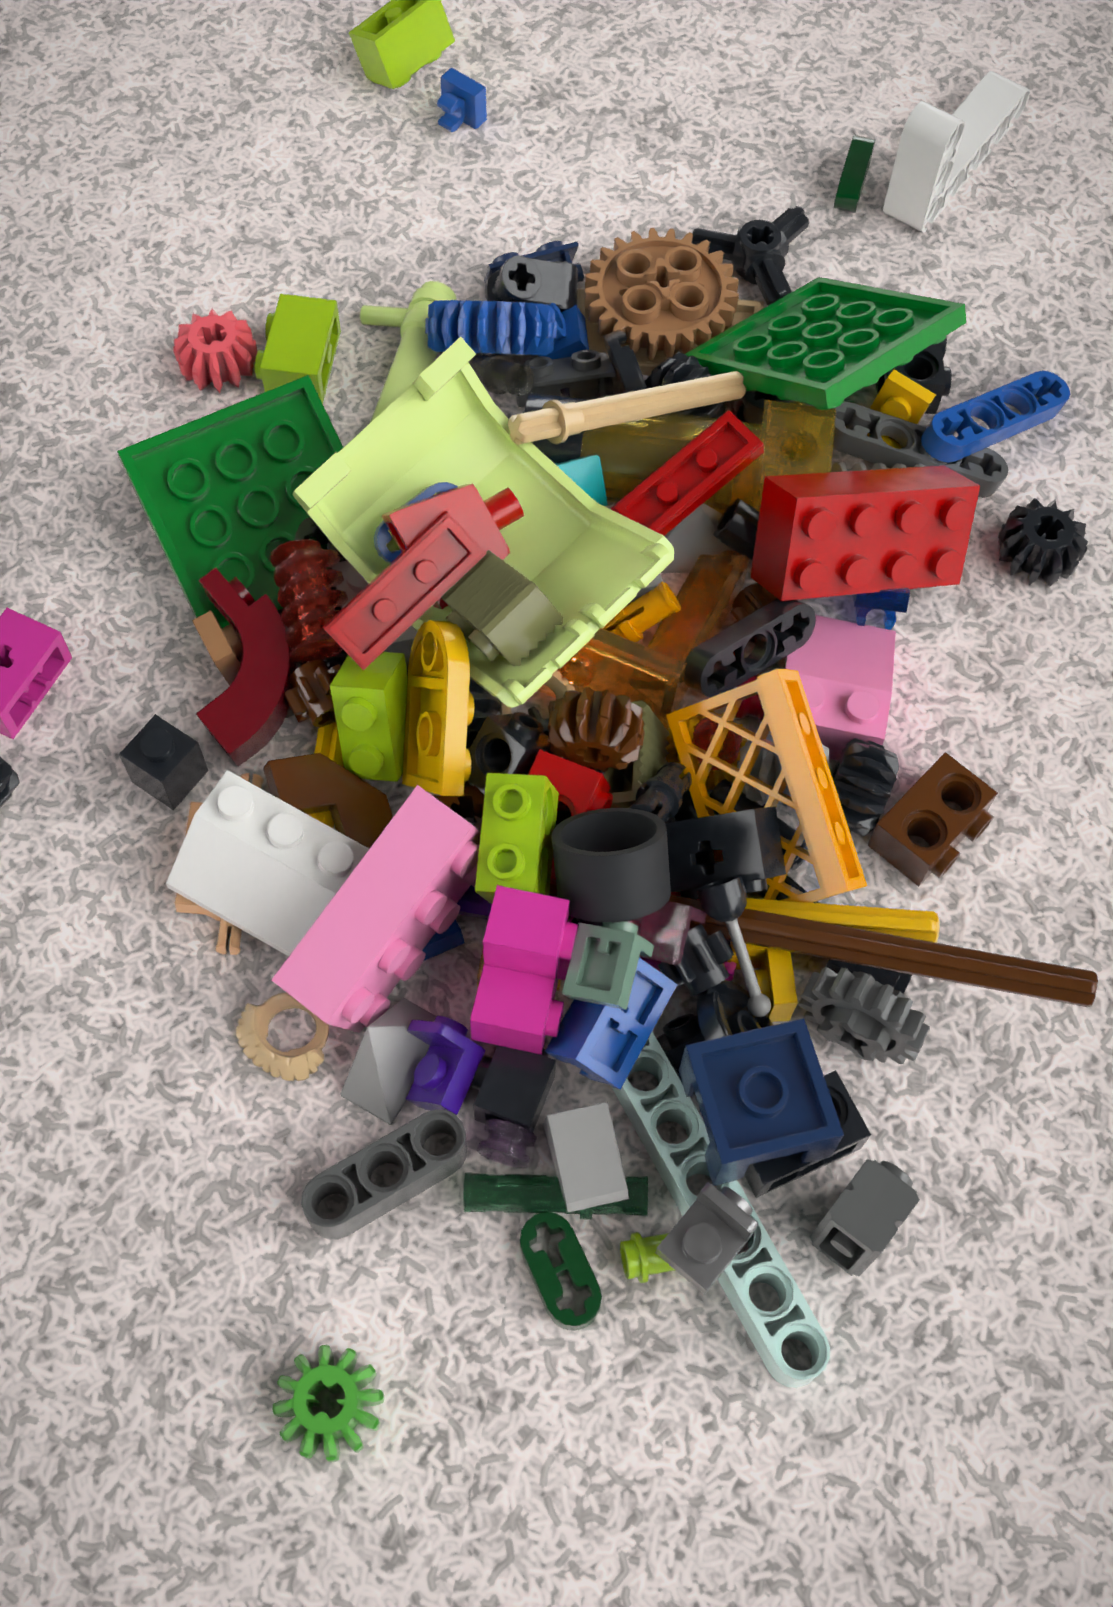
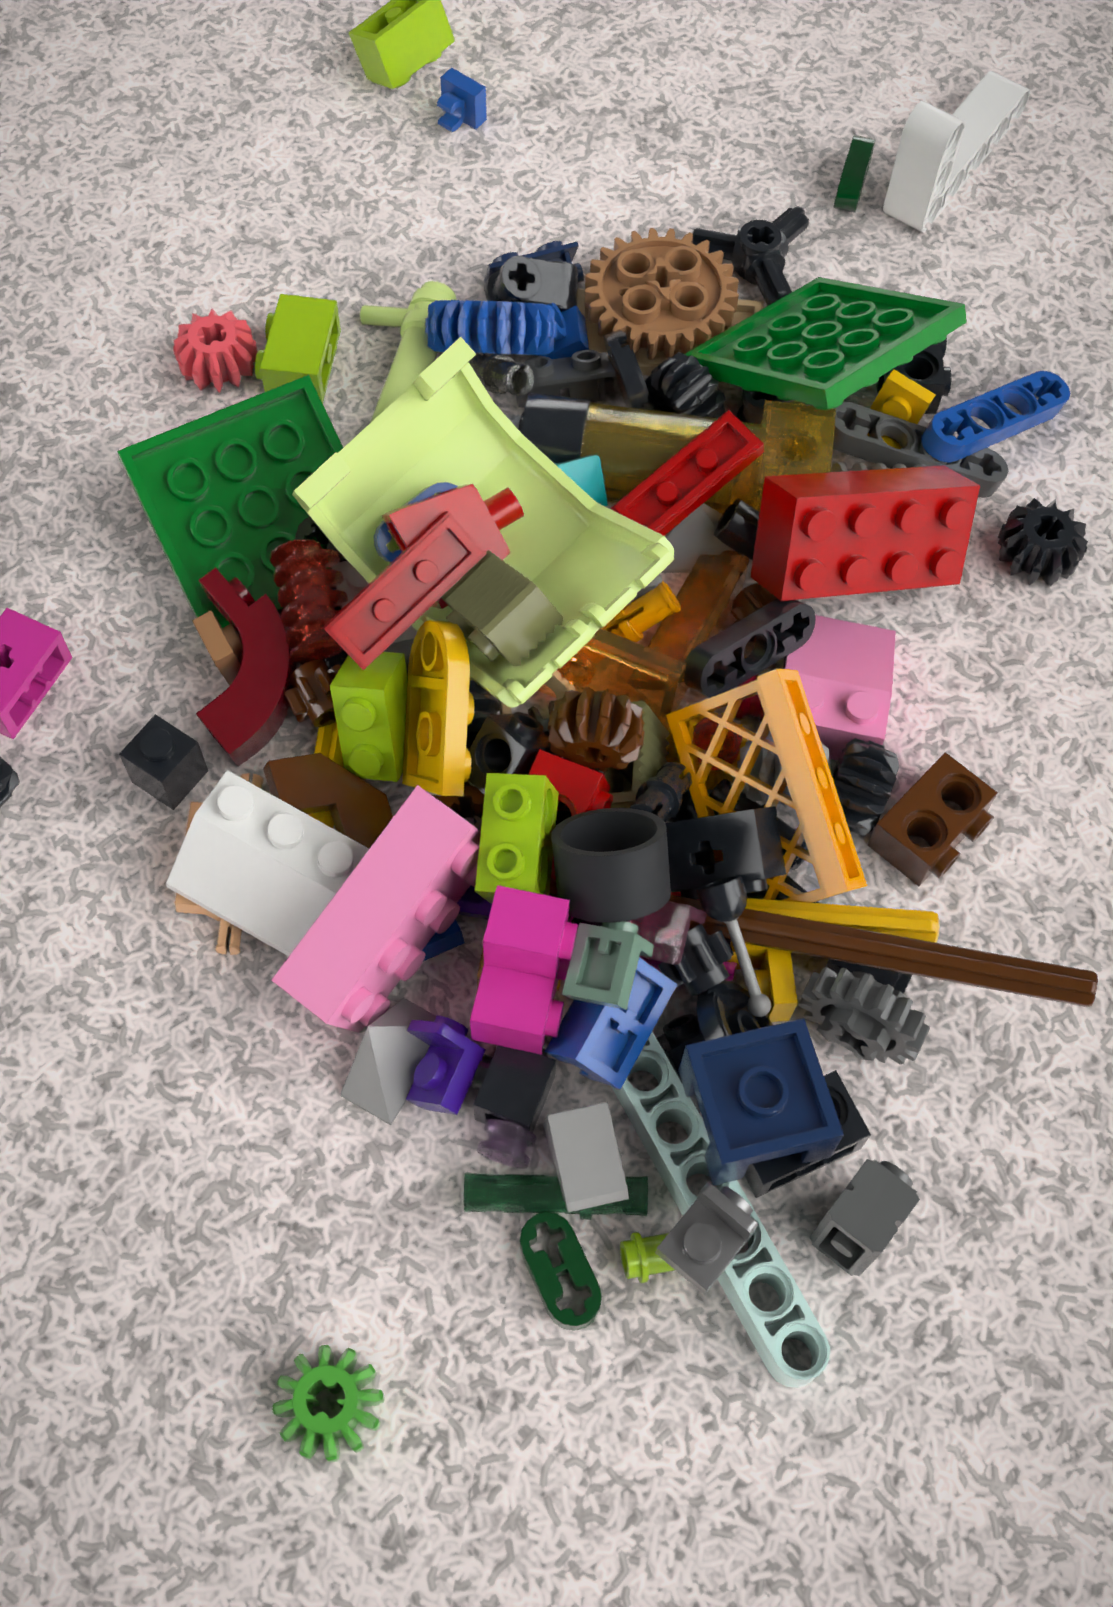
(289, 1065): tan piece -> none
(353, 1175): dark grey beam -> none
(560, 420): tan axle -> none
(887, 600): clear blue tile -> none

